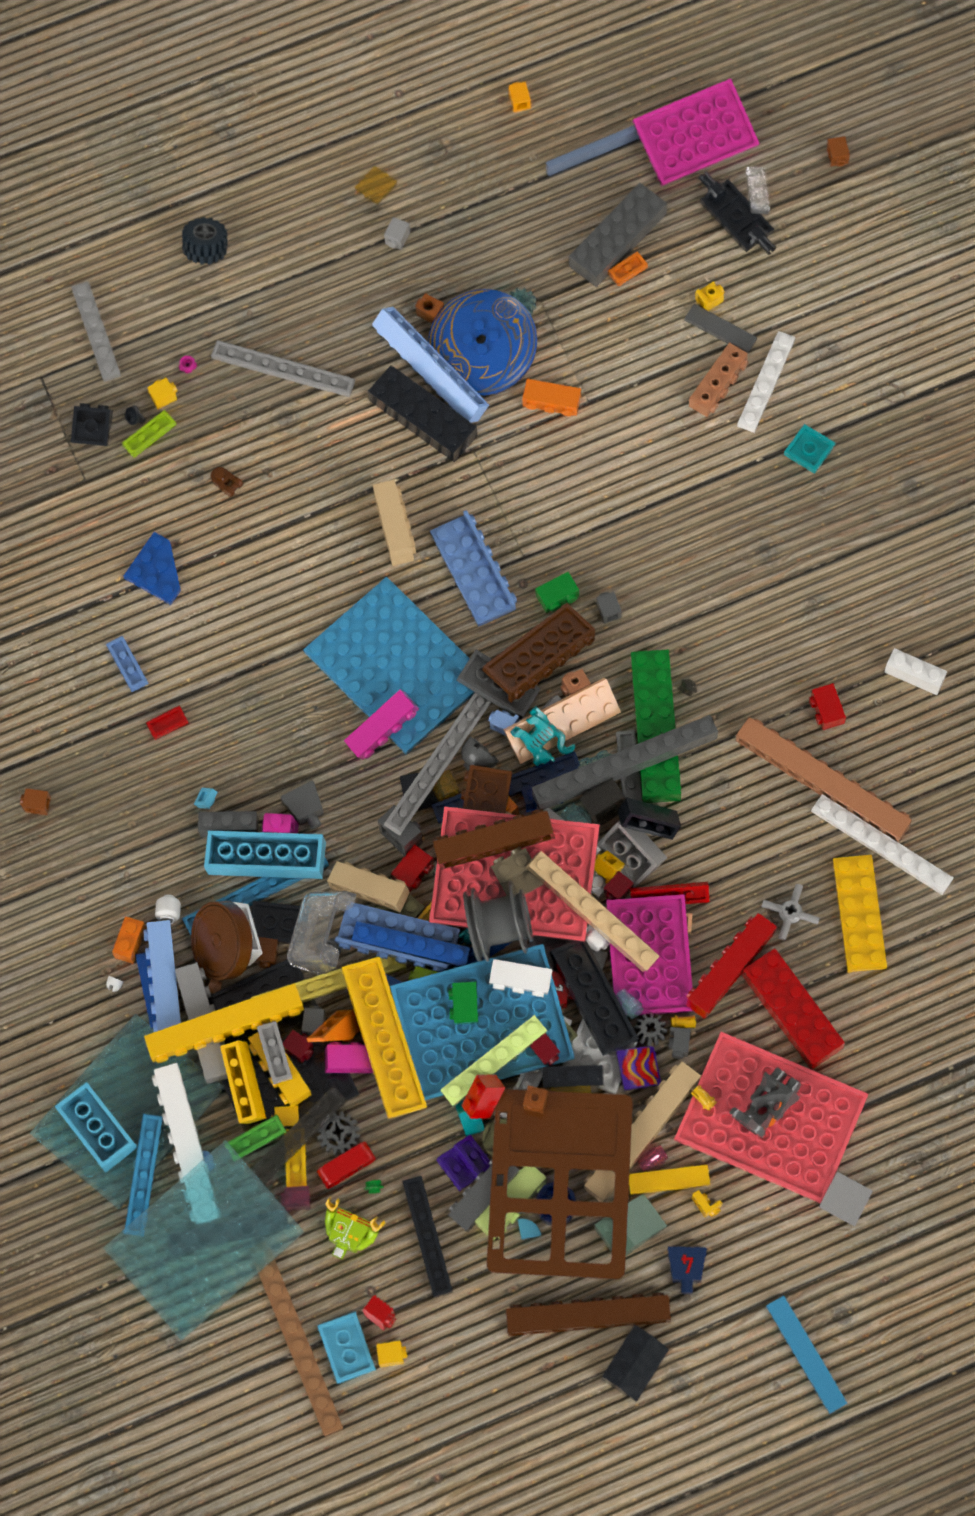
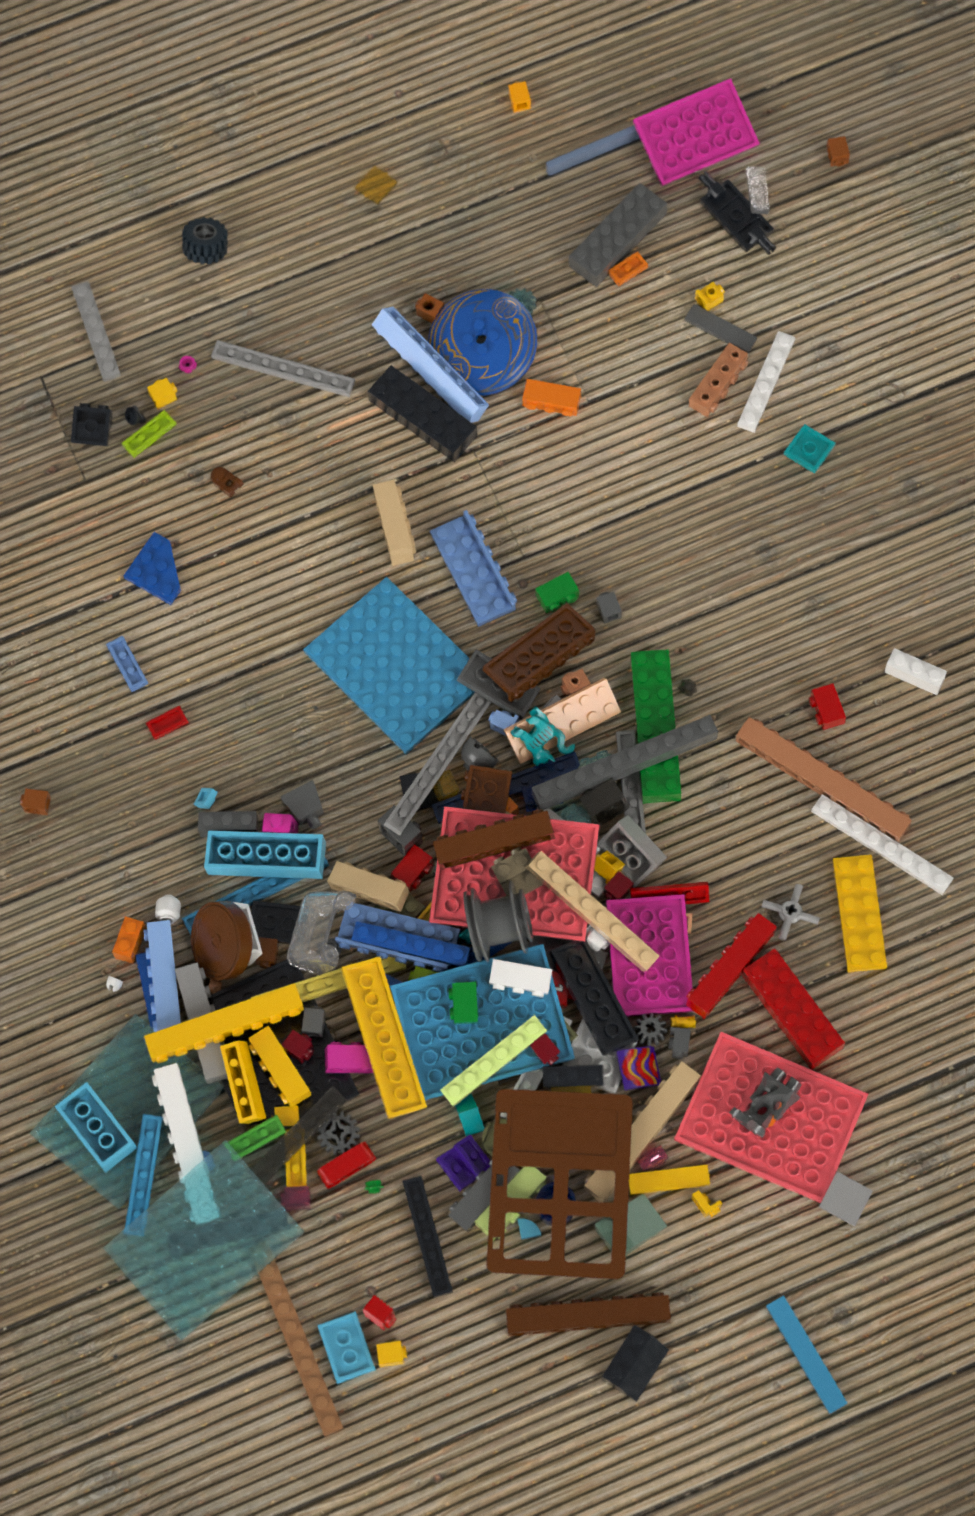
(274, 1052): light grey plate -> none
(339, 1026): orange slope -> none
(349, 1230): lime torso -> none
(381, 725): dark pink brick -> none
(397, 233): light grey brick -> none
(483, 1096): red brick -> none
(535, 1099): dark orange brick -> none
(629, 1003): clear light blue cone -> none
(649, 818): black brick -> none
(686, 1266): dark blue torso -> none
(704, 1098): yellow pin -> none

